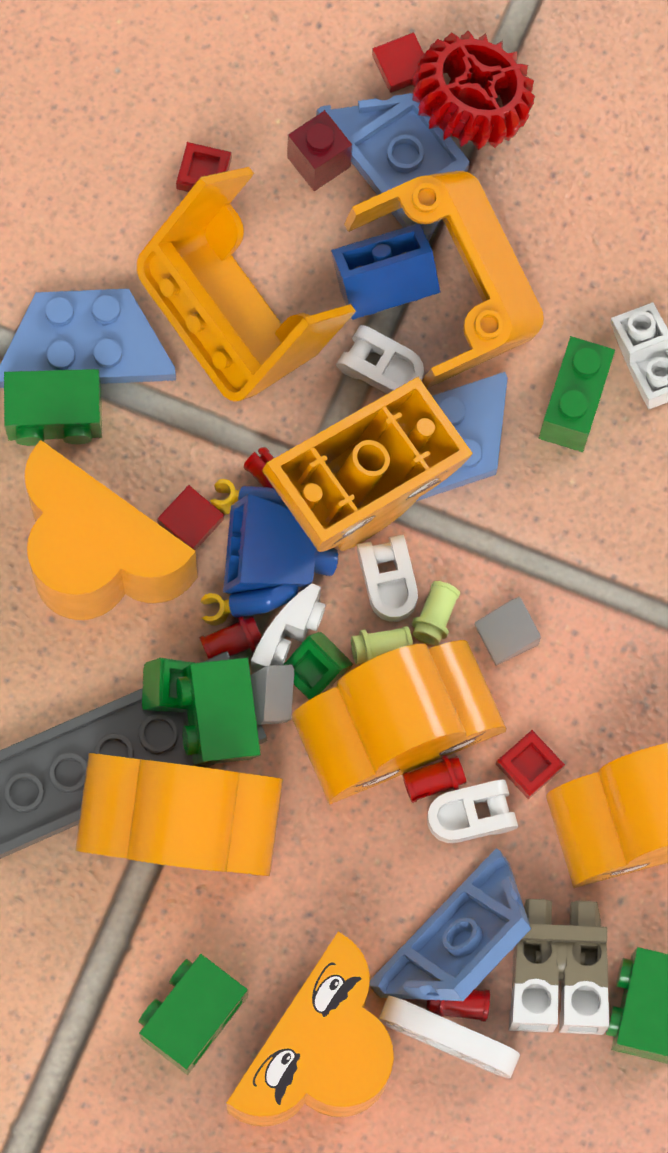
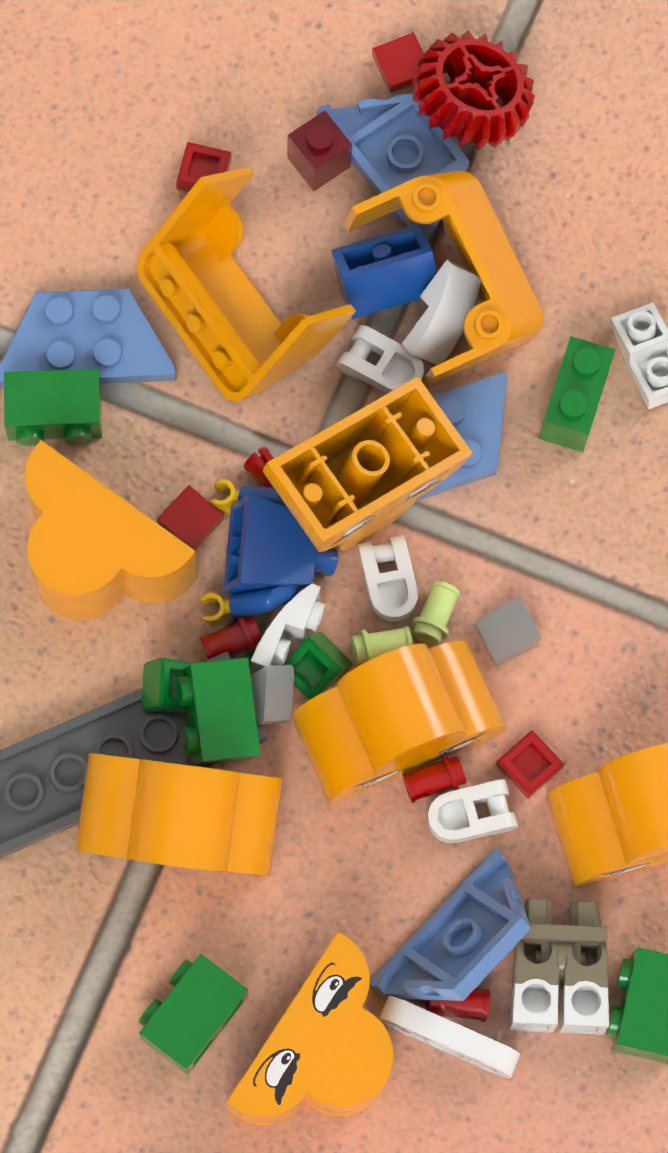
(449, 300): none -> white slope

